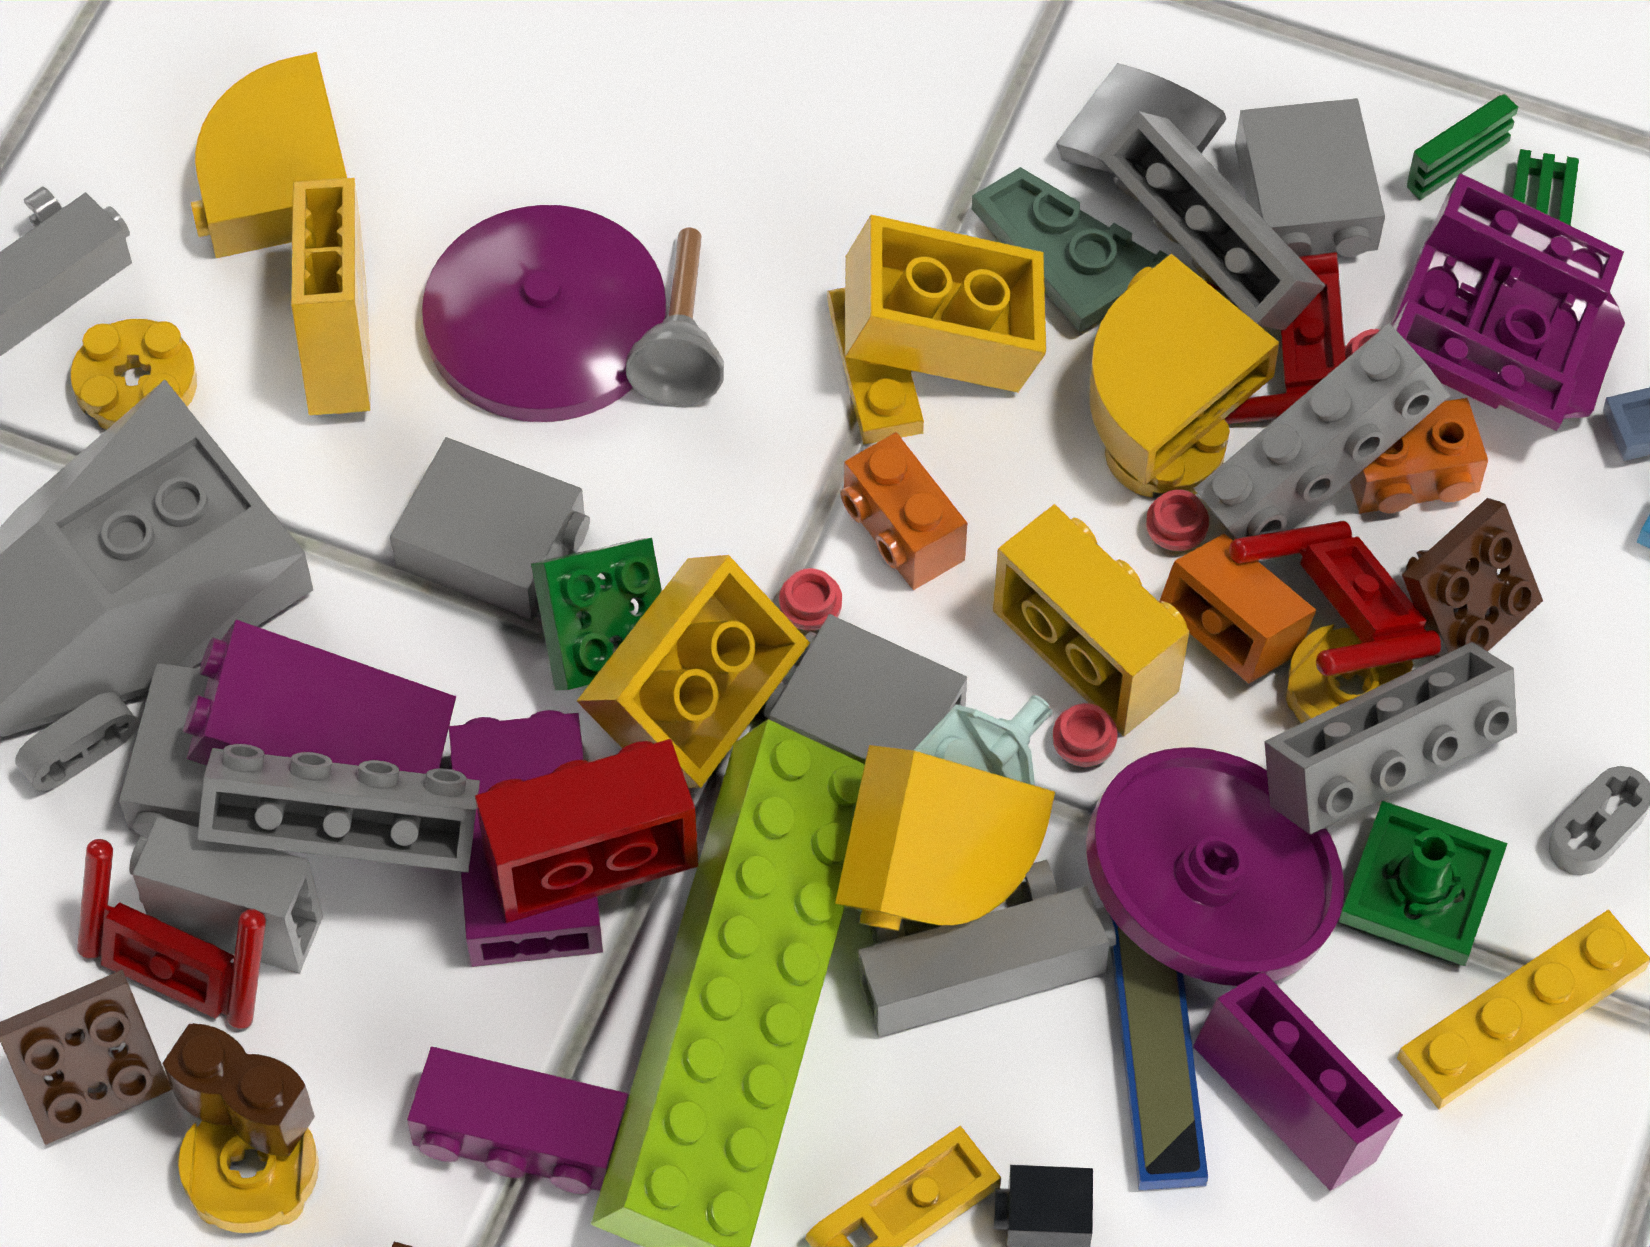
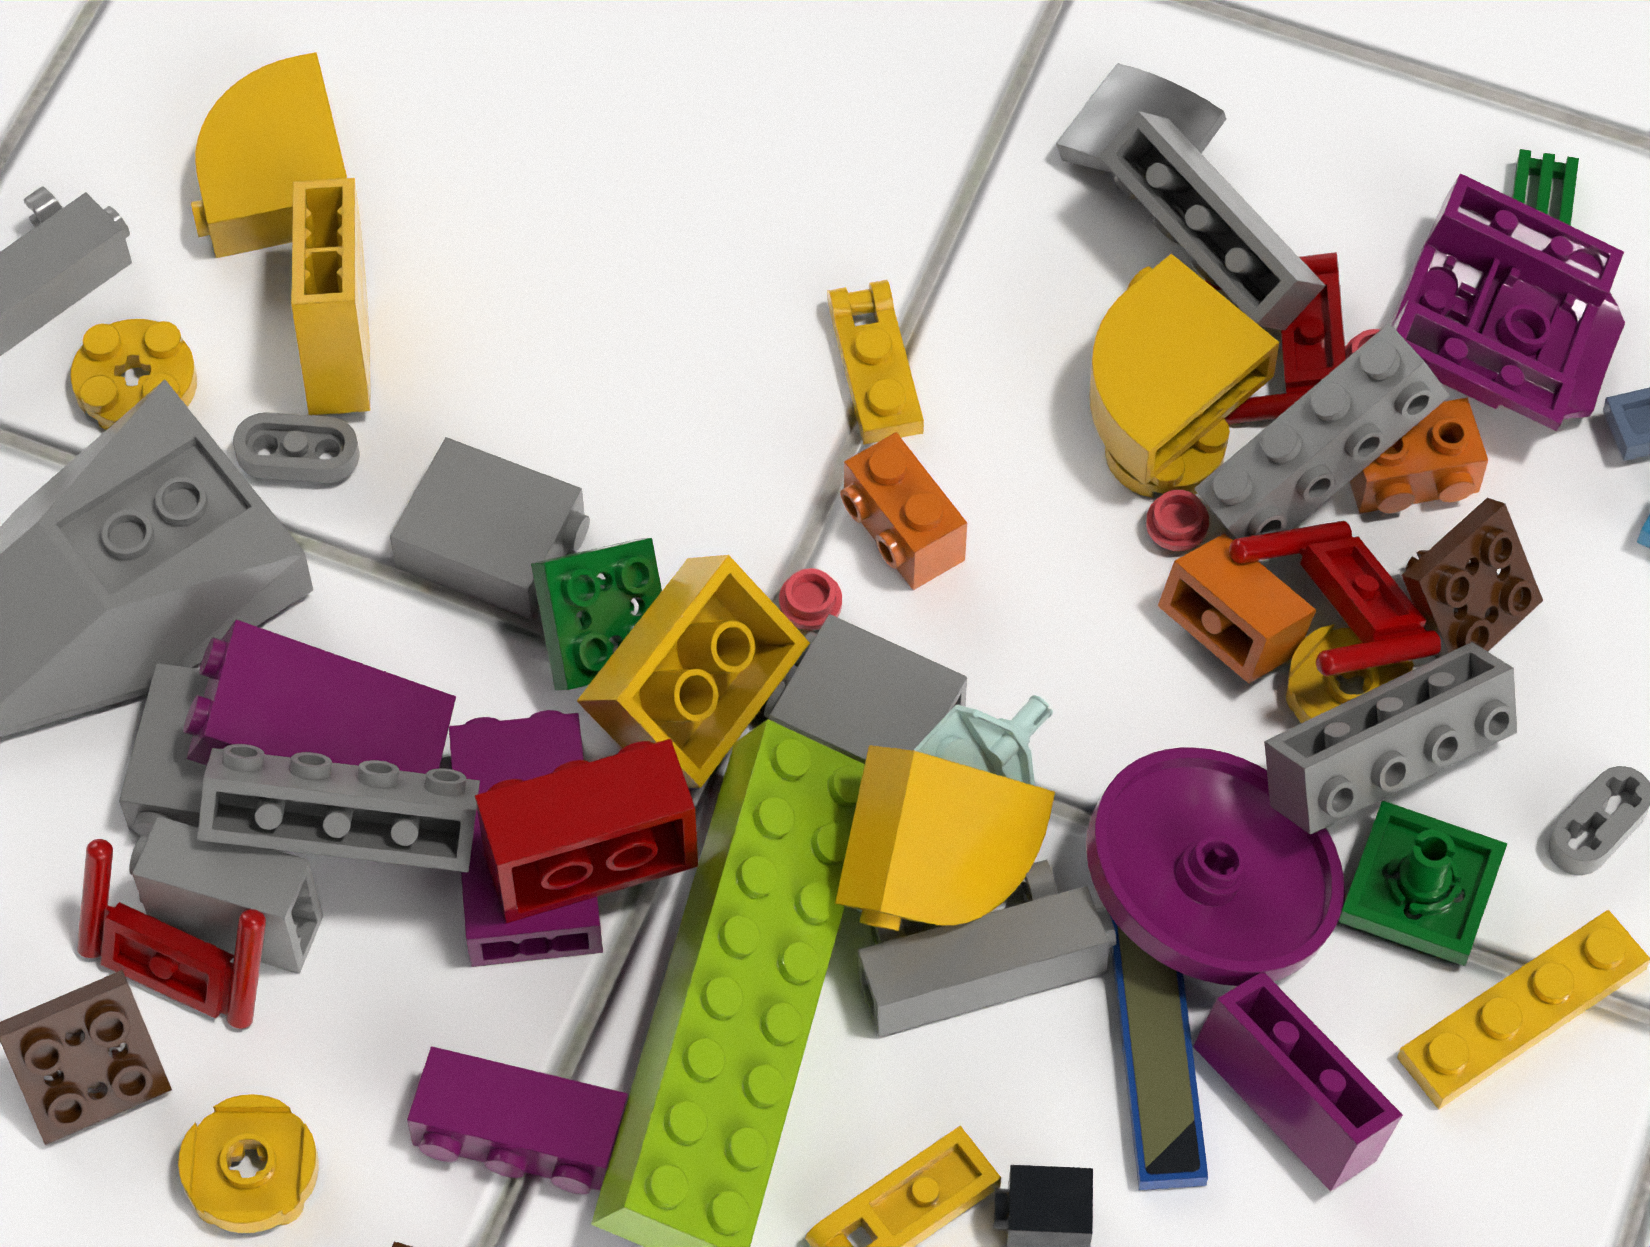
(76, 741): light grey beam -> none
(229, 1087): reddish brown brick -> none
(298, 446): none -> light grey plate
(541, 312): magenta dish -> none
(676, 358): light grey piece -> none
(944, 304): yellow brick -> none
(1083, 258): sand green wing -> none
(1085, 735): coral plate -> none
(1090, 618): yellow brick -> none
(1312, 176): light grey brick -> none
(1461, 146): green tile -> none

